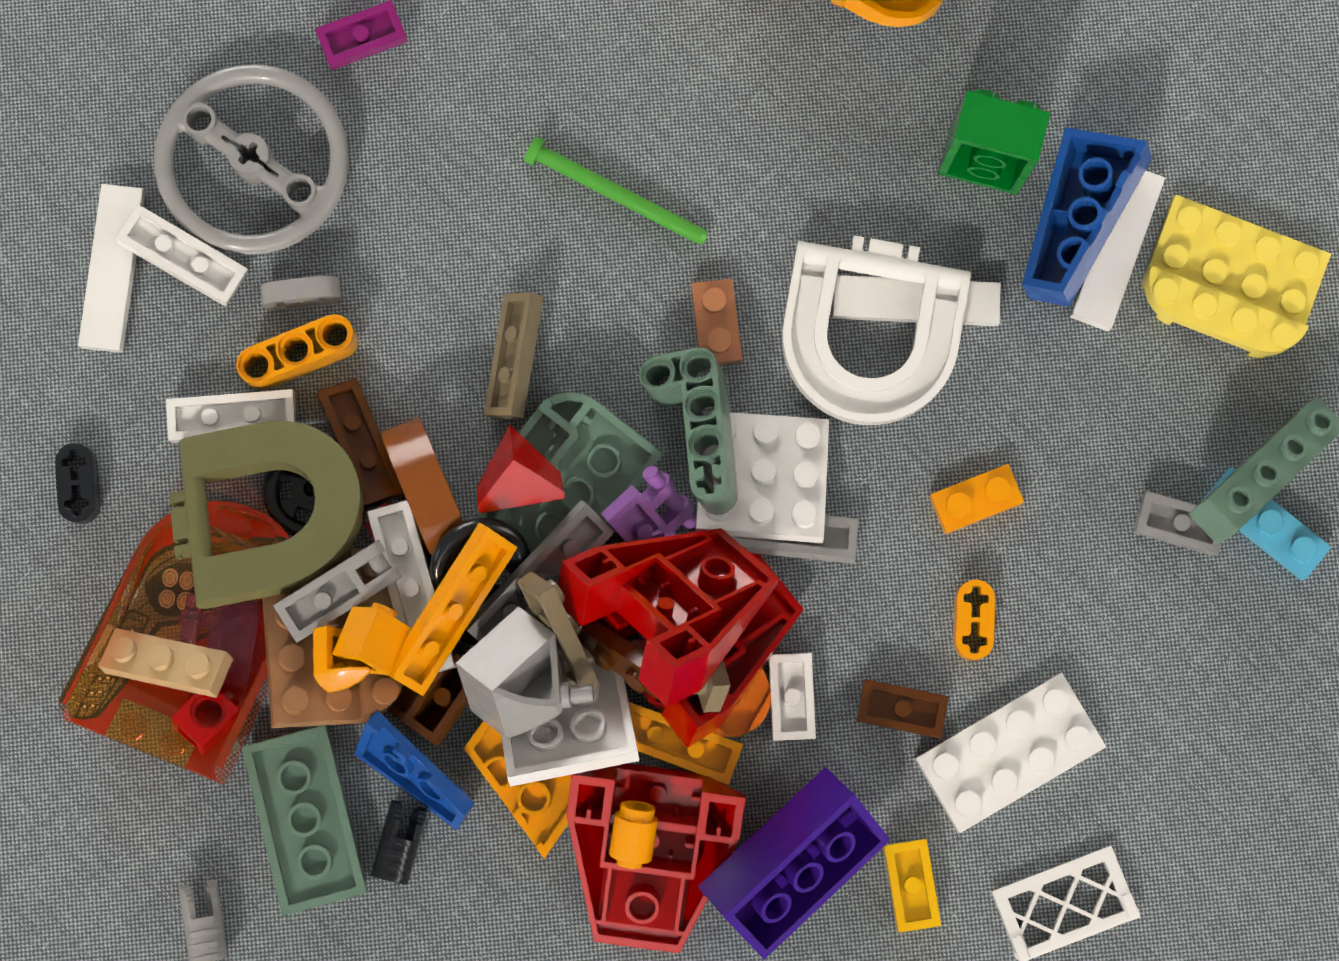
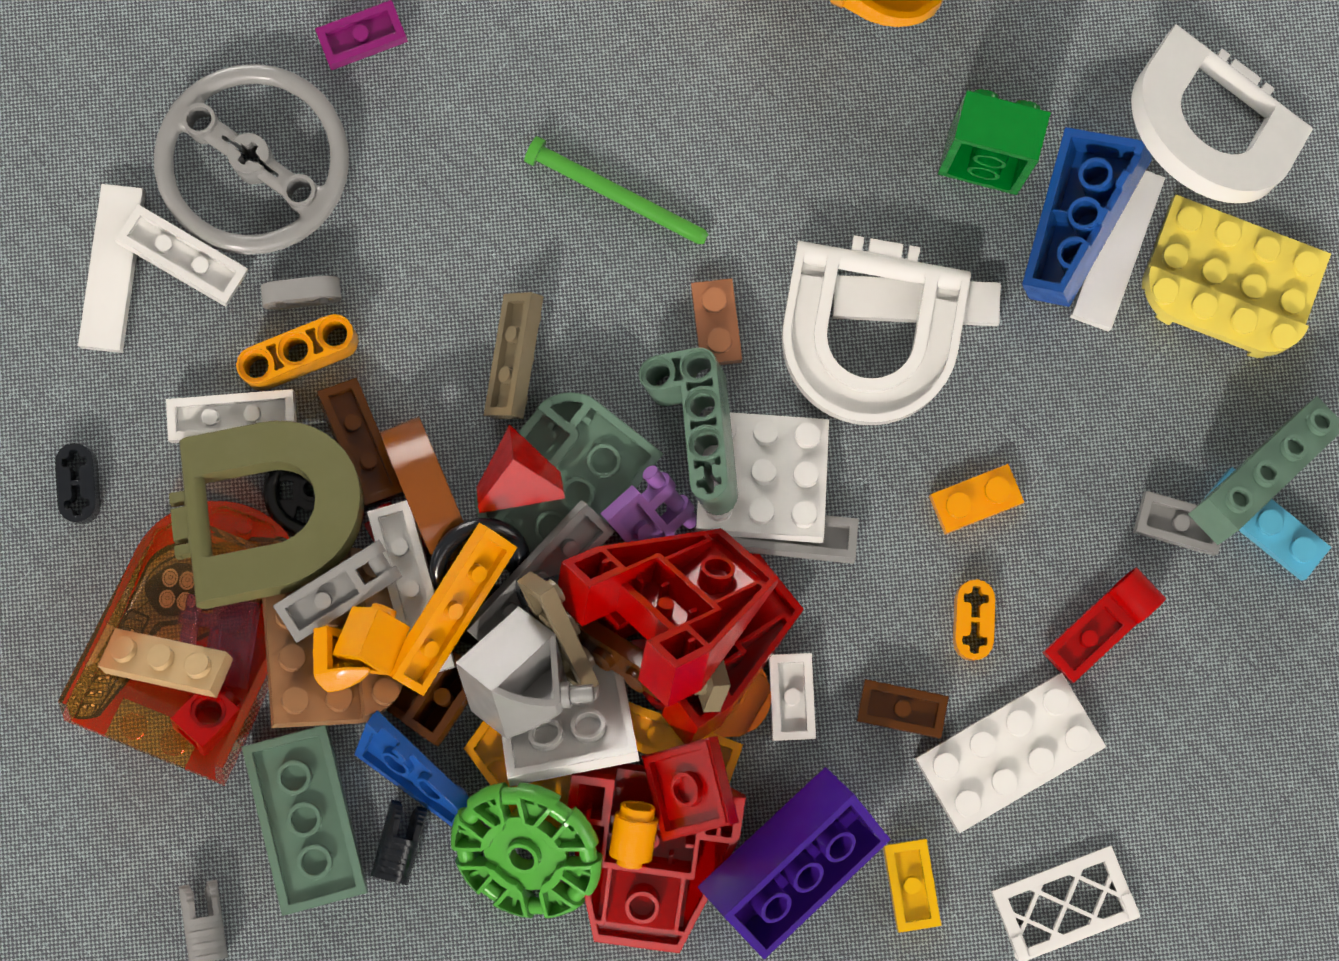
(506, 875): none -> bright green plate
(690, 788): none -> red tile
(1104, 624): none -> red plate
(1186, 157): none -> white piece

